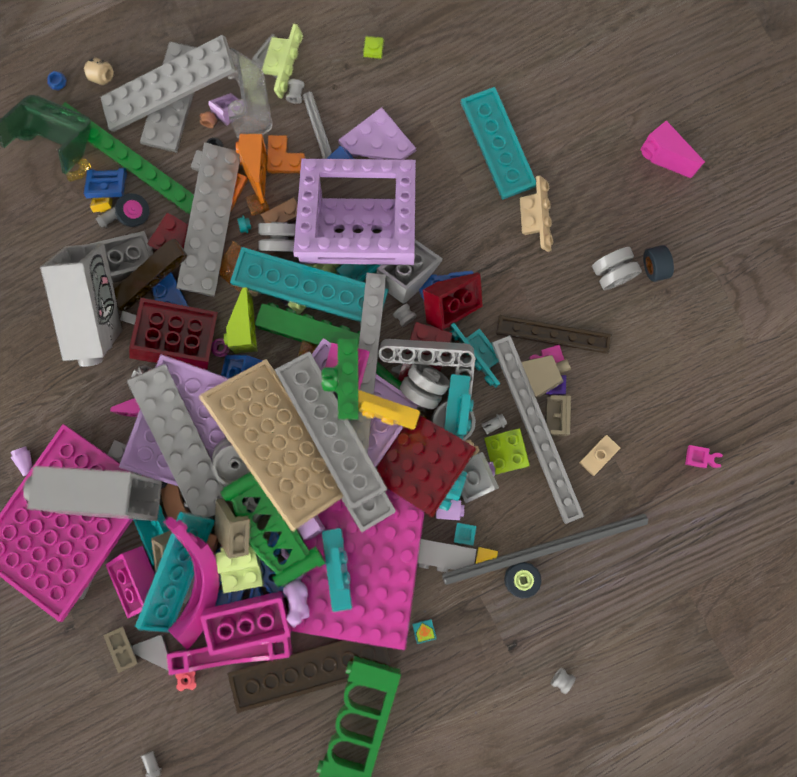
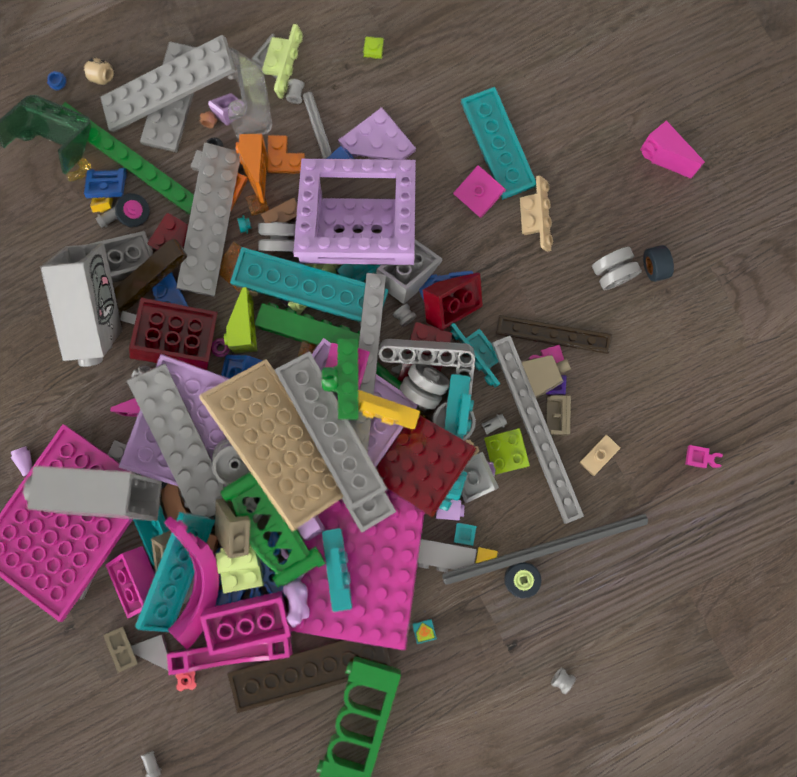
(479, 191): none -> dark pink plate

